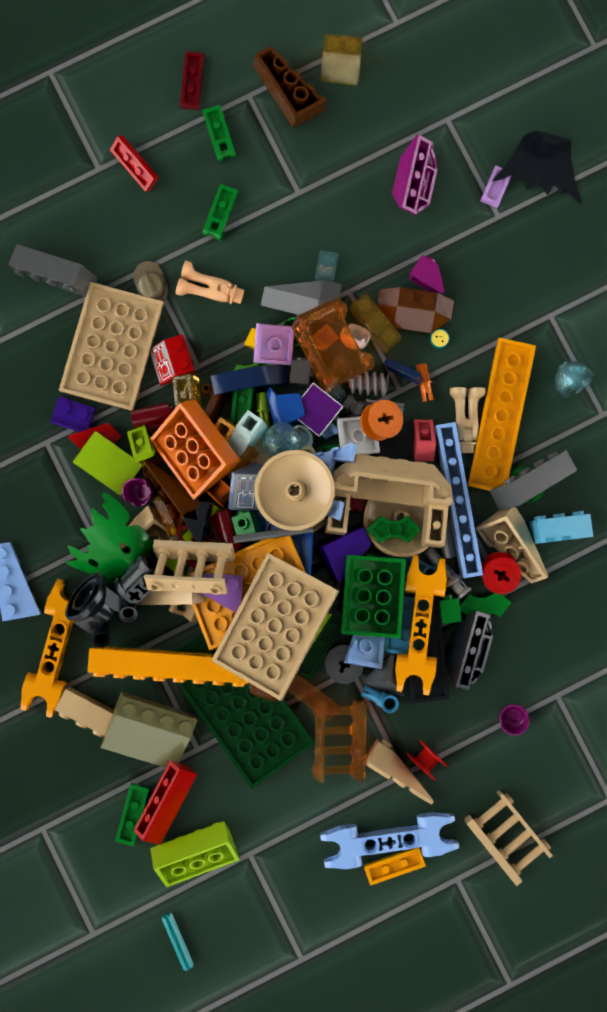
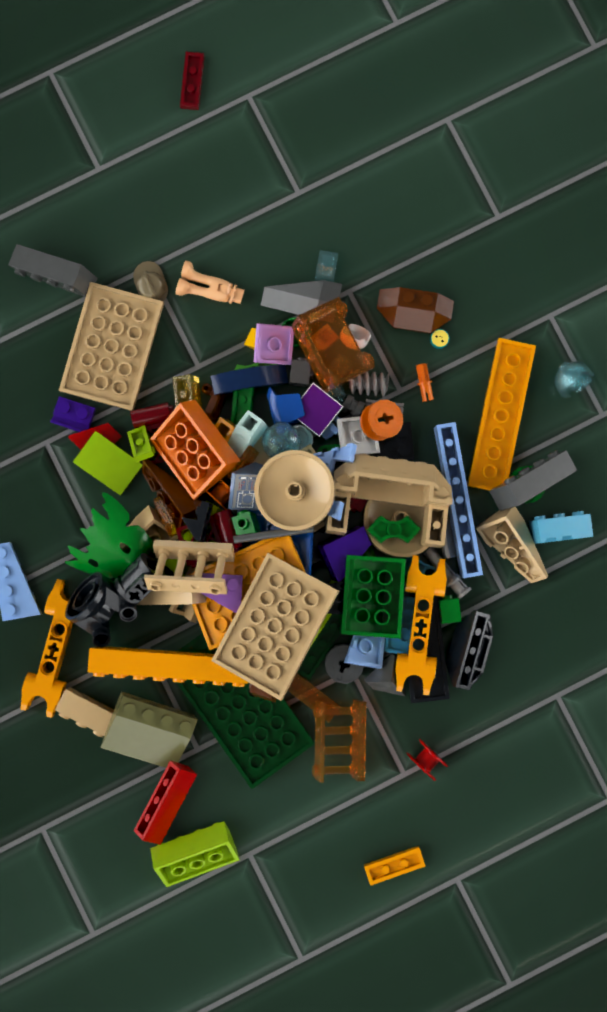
(131, 814): green plate -> none
(134, 163): red plate -> none
(137, 491): magenta hair -> none
(171, 359): red slope -> none
(177, 941): teal axle -> none
(218, 132): green plate -> none
(220, 211): green plate -> none
(263, 407): lime axle -> none
(292, 94): reddish brown wedge -> none
(341, 59): clear yellow slope -> none
(353, 843): light blue piece -> none
(379, 698): dark azure pin -> none
(383, 331): clear yellow arch -> none
(387, 763): tan wedge -> none
(403, 371): dark blue tile -> none
(415, 176): magenta wedge -> none
(424, 440): coral slope -> none
(427, 275): magenta slope -> none
(467, 427): tan piece -> none
(492, 604): green tile -> none
(495, 189): lavender tile -> none
(499, 583): red piece -> none
(501, 855): tan fence -> none
(514, 719): magenta hair -> none
(542, 159): black piece -> none

